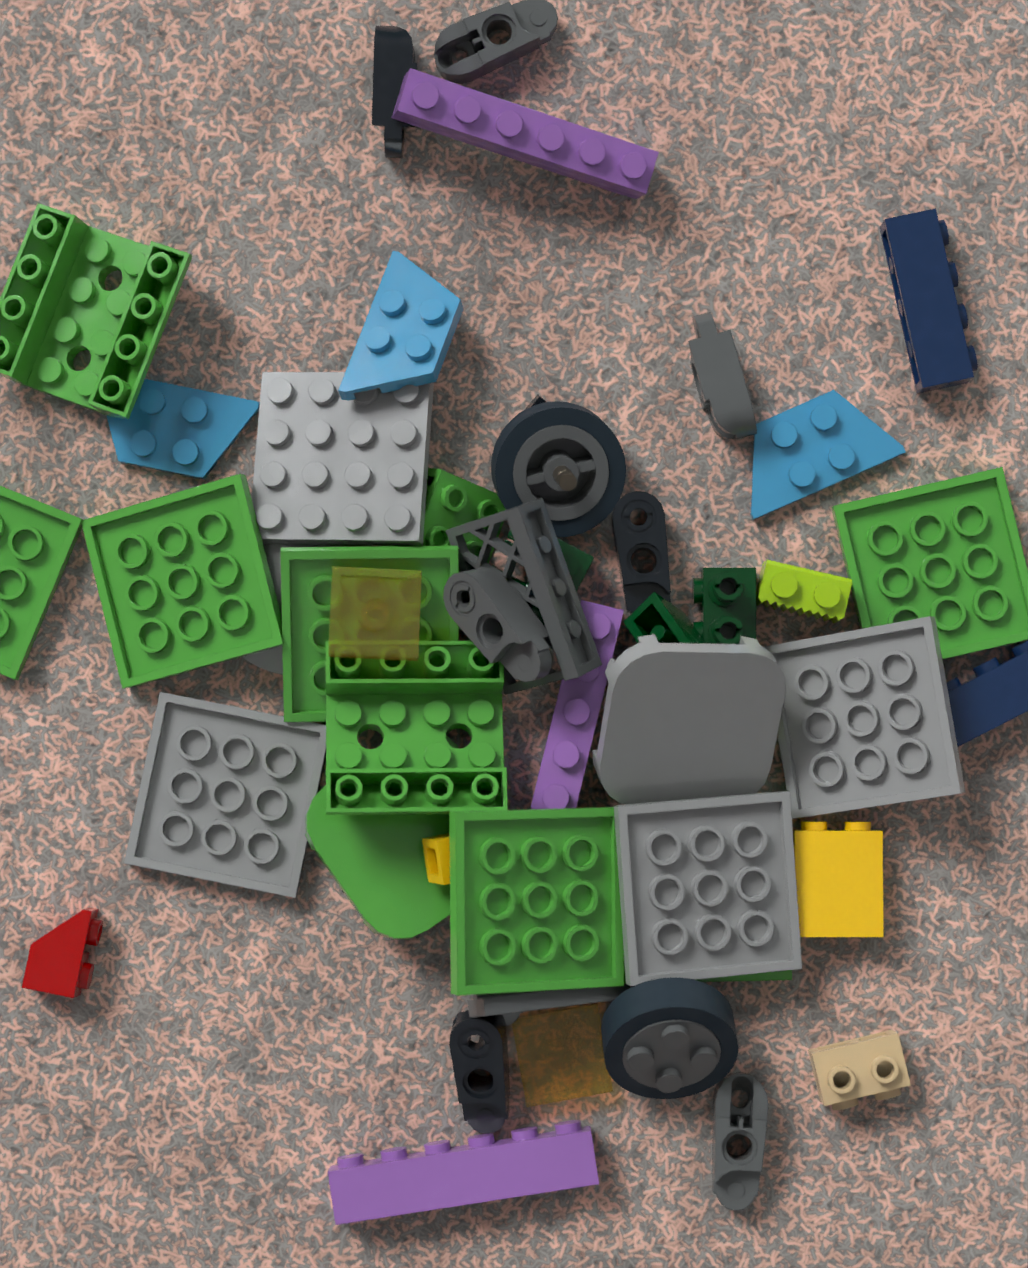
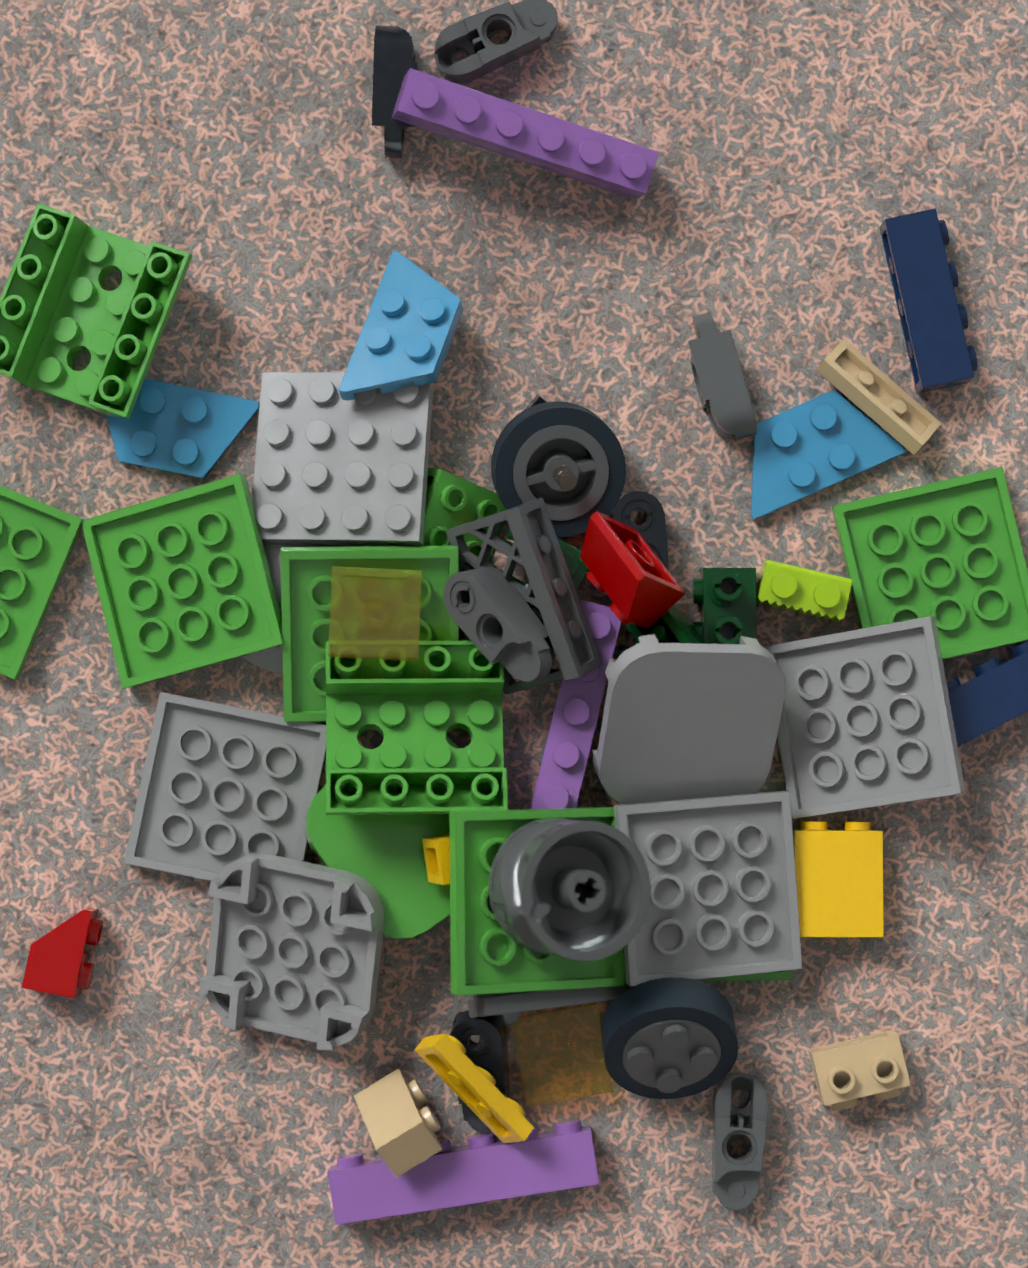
(294, 949): none -> light grey tile
(398, 1121): none -> tan brick
(475, 1087): none -> yellow plate
(569, 888): none -> dark grey piece
(628, 572): none -> red slope
(878, 396): none -> tan plate

